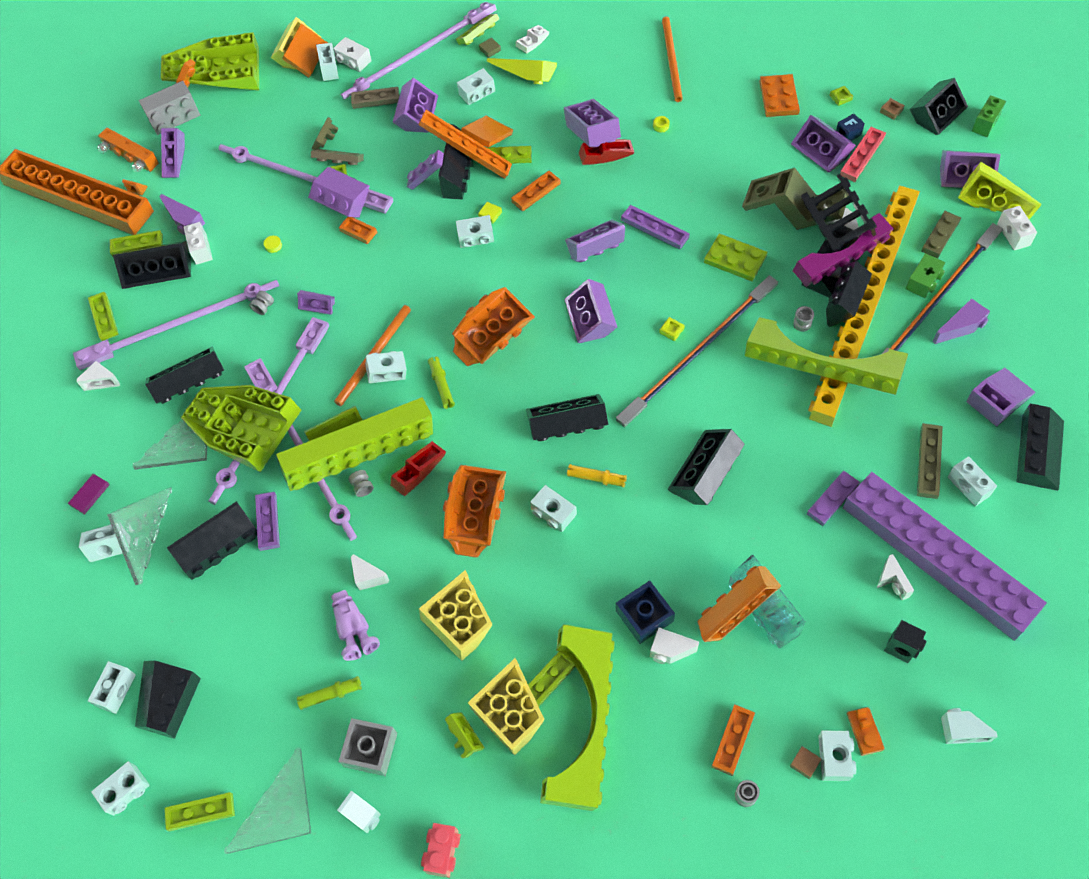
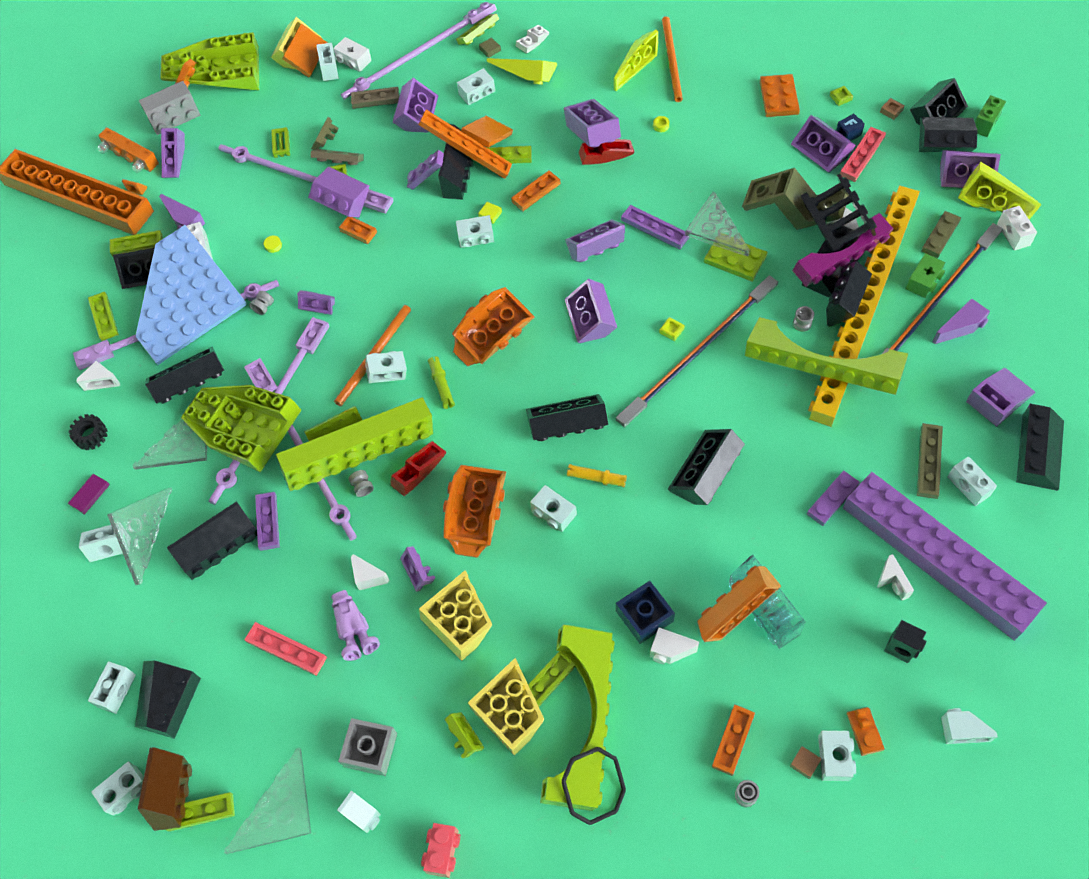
(92, 439): none -> black tyre
(164, 789): none -> reddish brown slope
(183, 296): none -> light blue plate
(282, 151): none -> lime tile
(285, 648): none -> coral plate
(337, 690): lime pin -> none
(416, 572): none -> medium lavender plate
(566, 792): none -> black piece
(639, 55): none -> neon yellow wedge
(715, 227): none -> clear tile
(947, 134): none -> black slope

